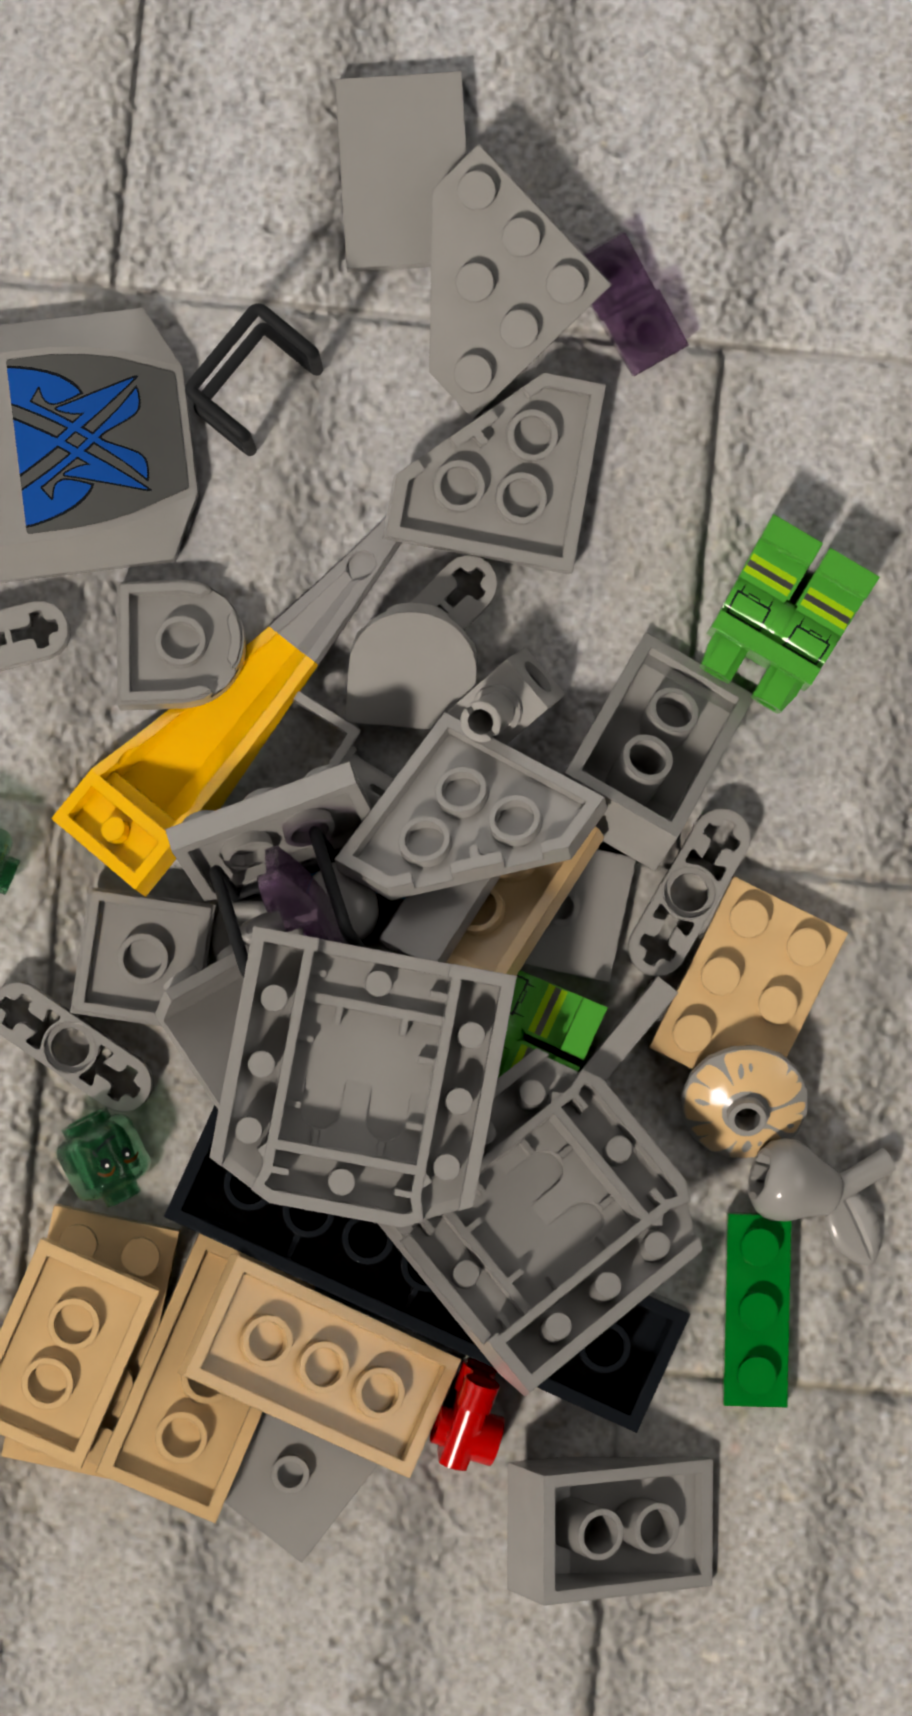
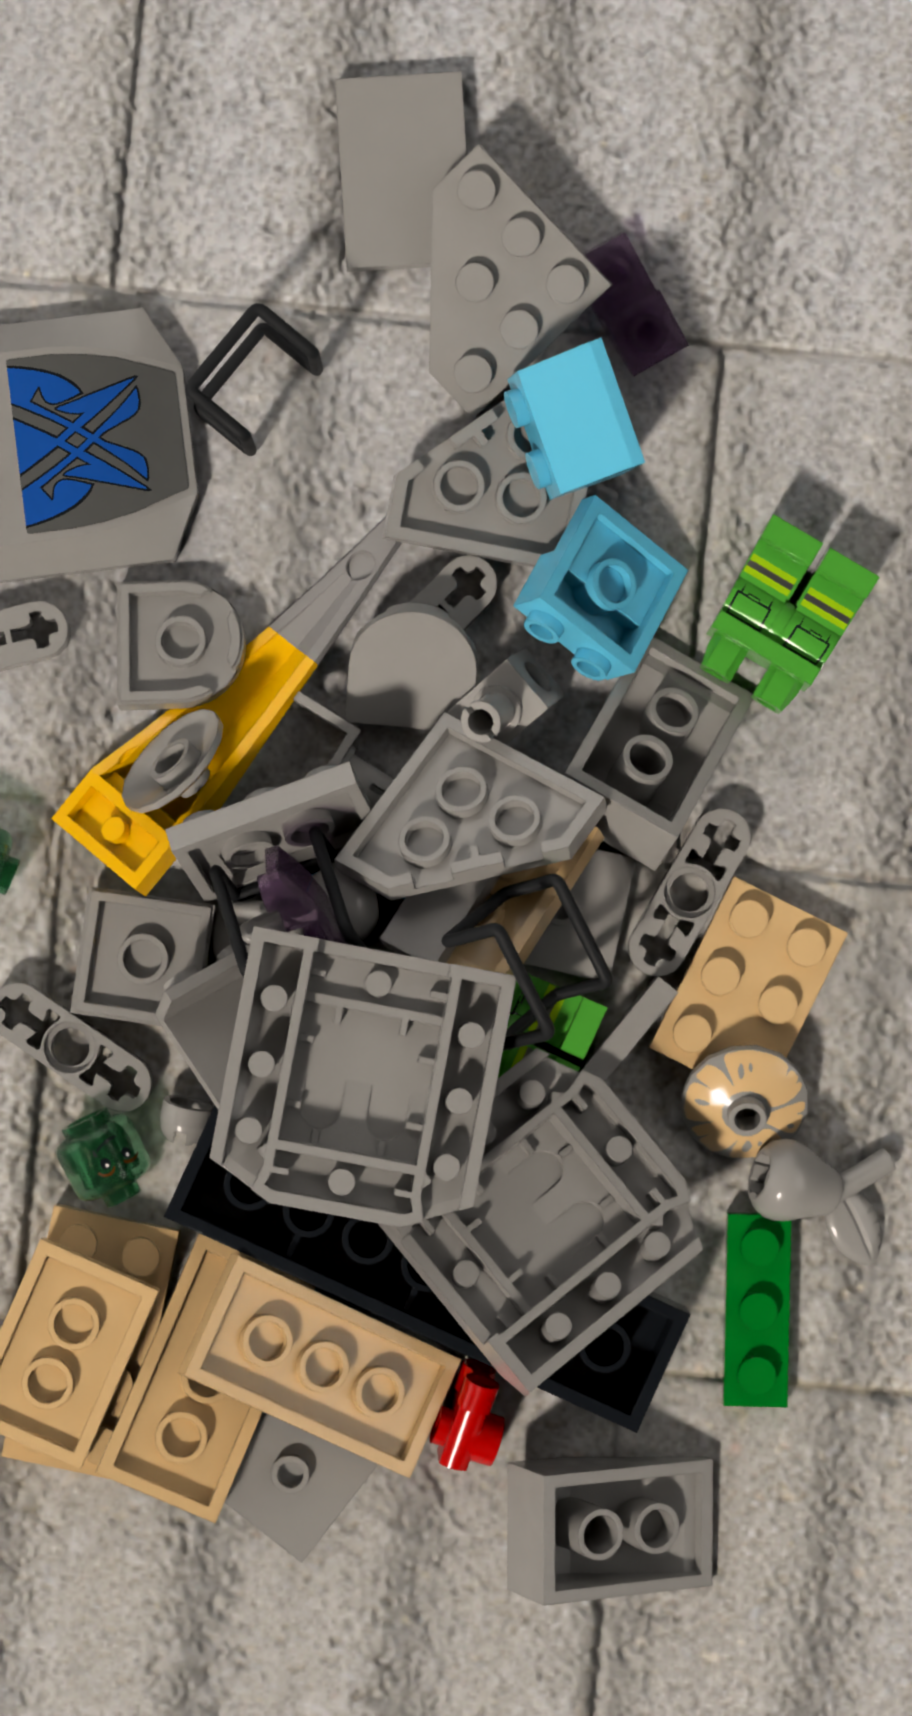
(173, 762): none -> light grey dish
(184, 1116): none -> light grey hinge
(465, 933): none -> black piece
(573, 420): none -> medium azure slope
(600, 592): none -> medium azure plate

